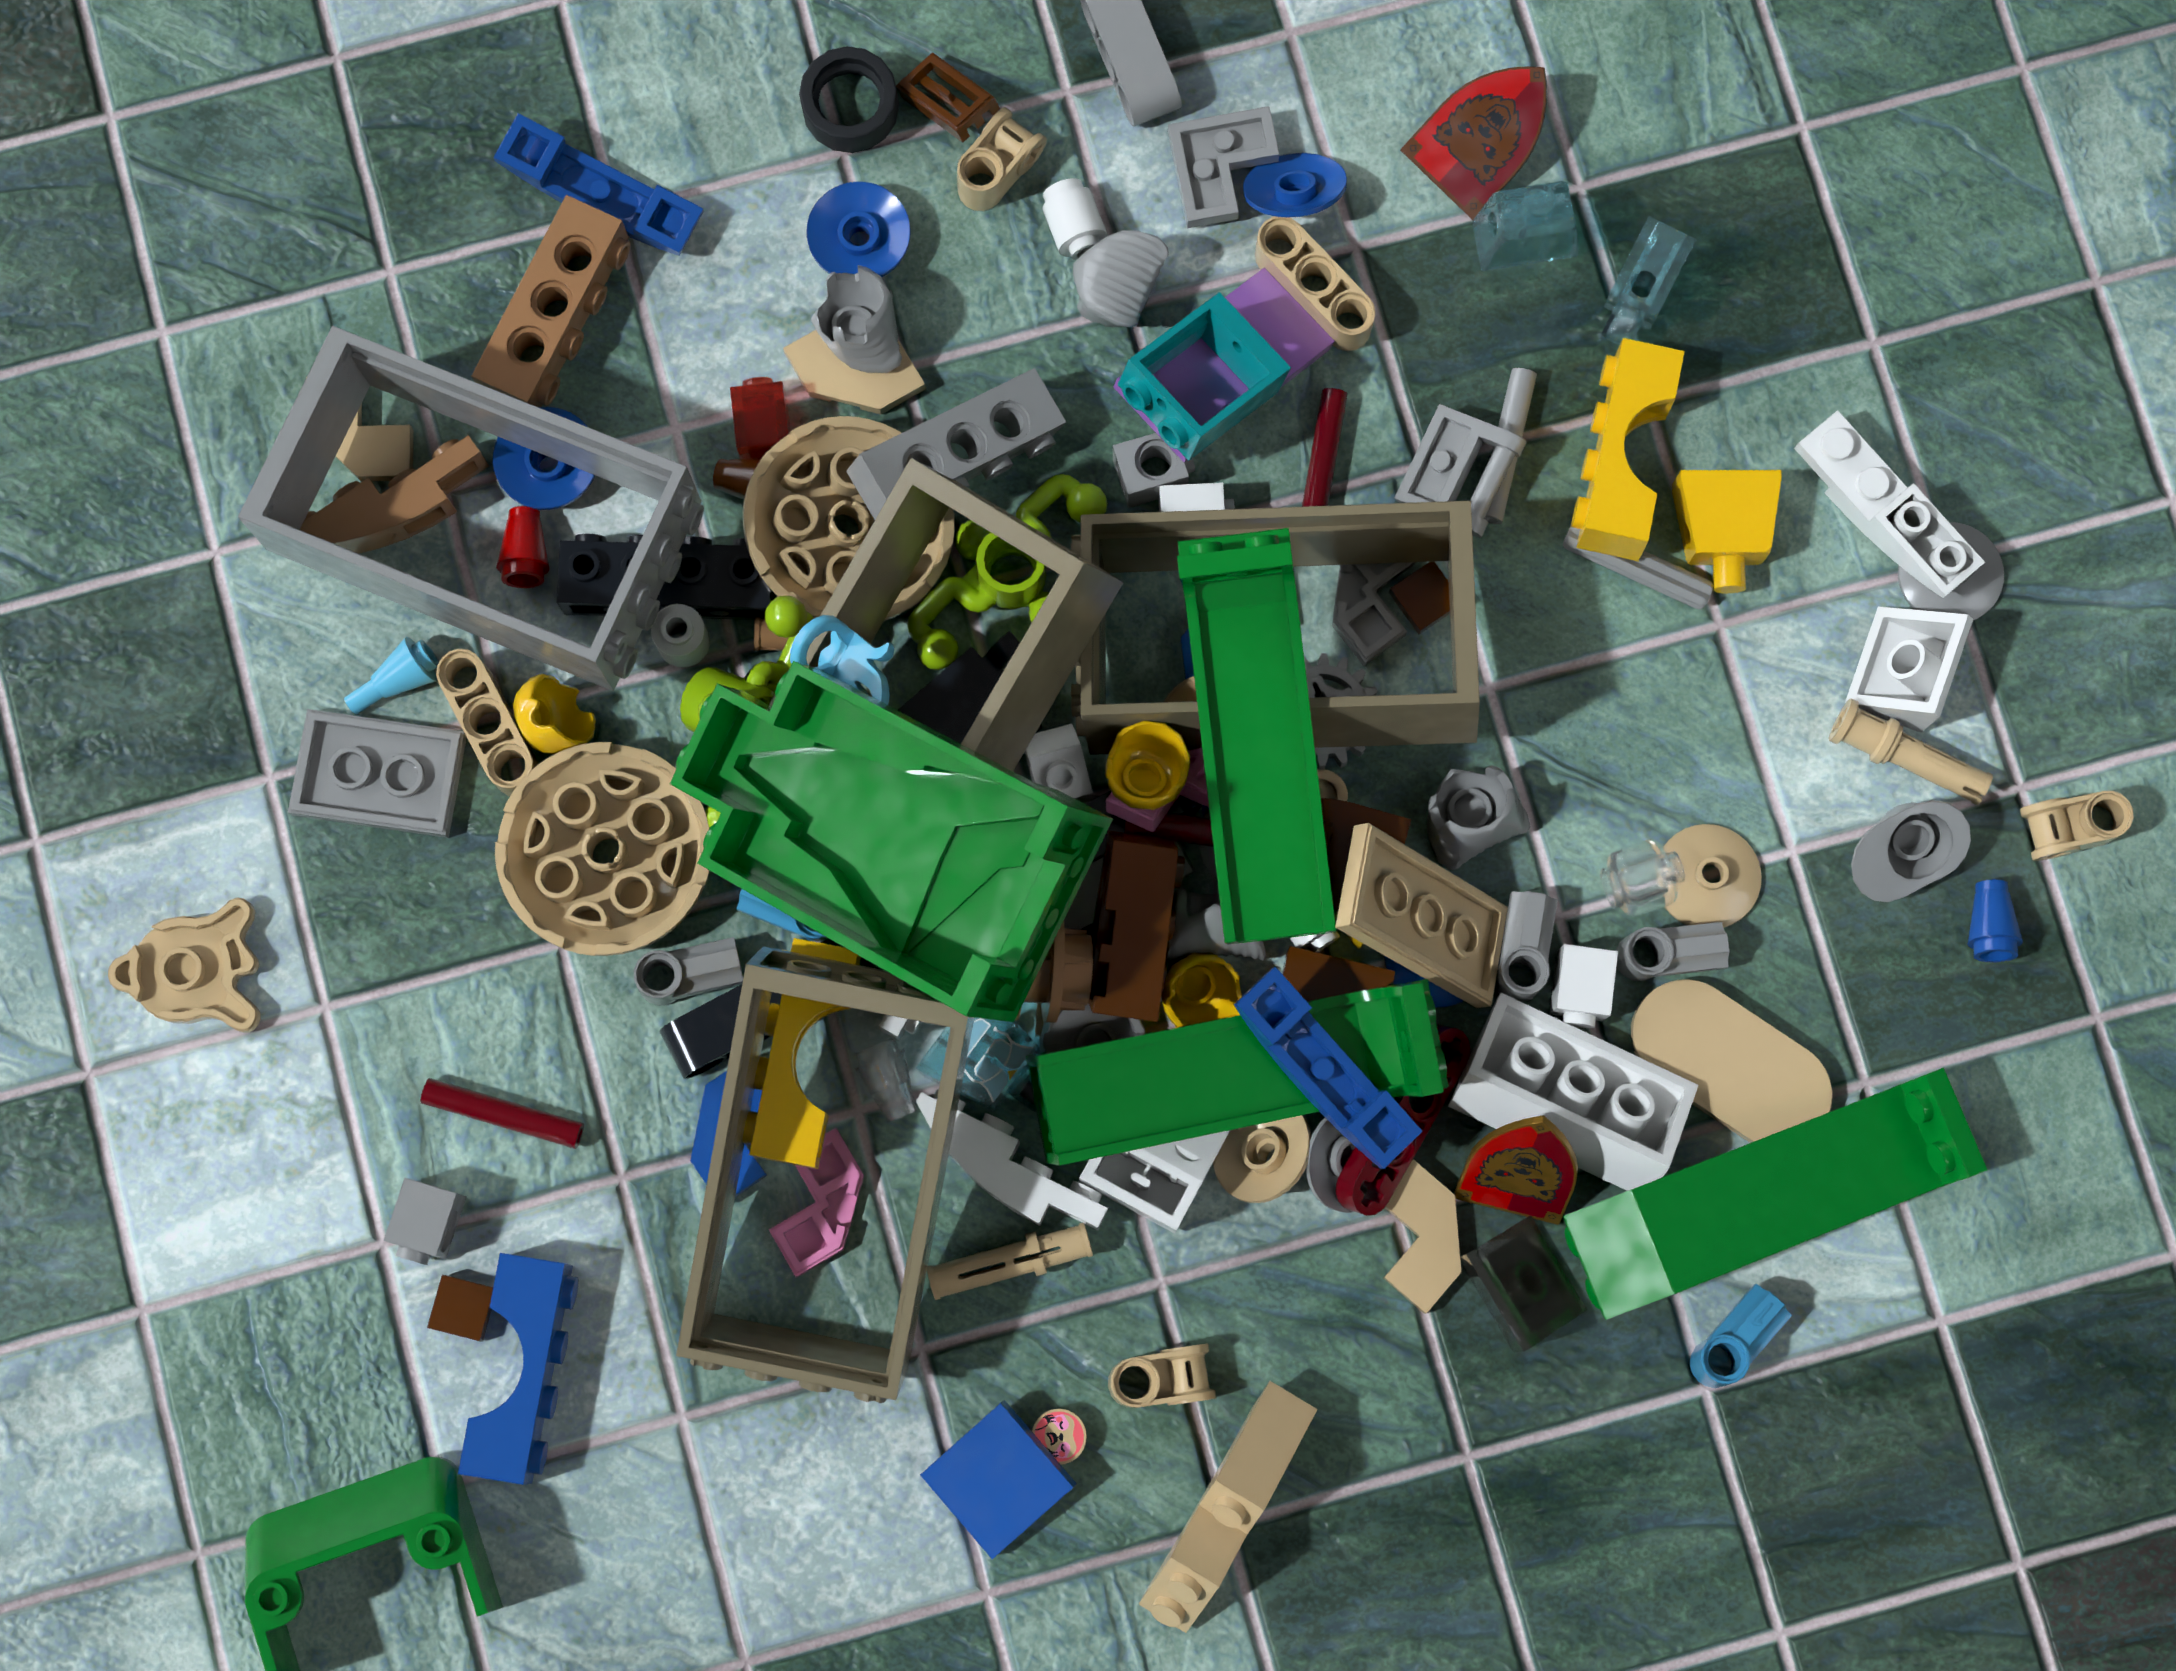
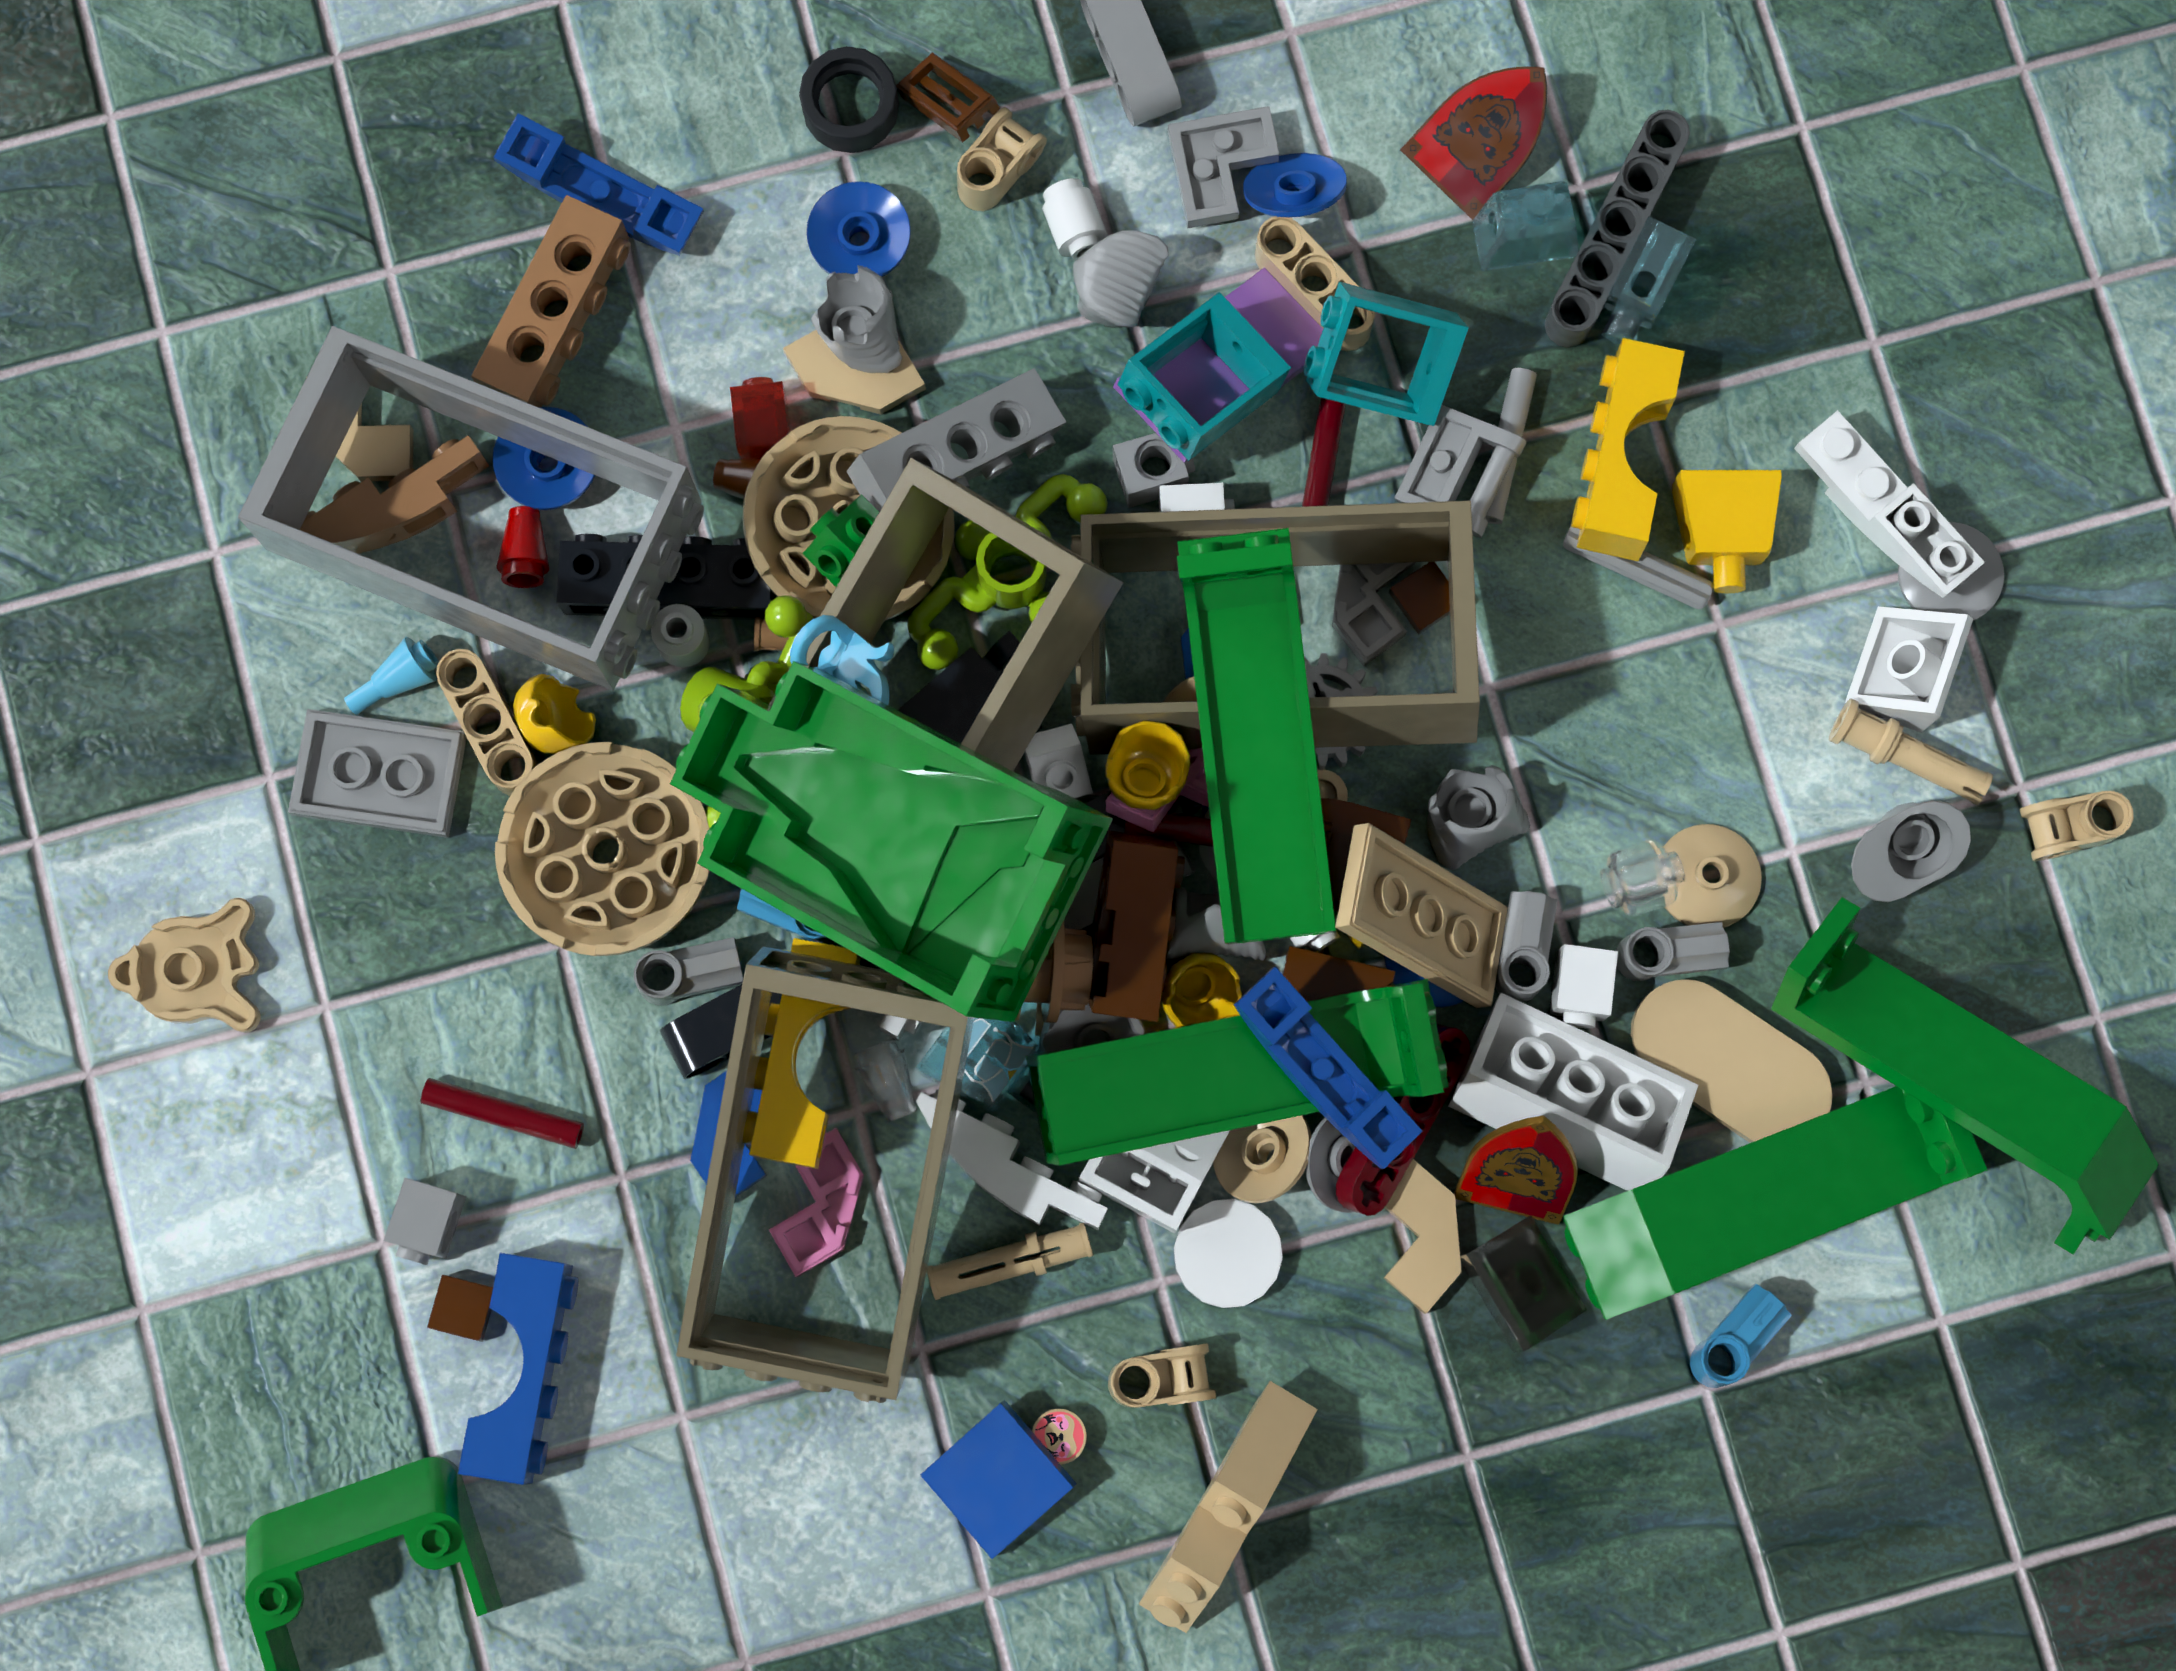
(840, 538): none -> green brick
(1227, 1253): none -> white tile
(1432, 371): none -> teal window
(1623, 206): none -> dark grey beam
(1970, 1074): none -> green panel
(1994, 925): blue cone -> none

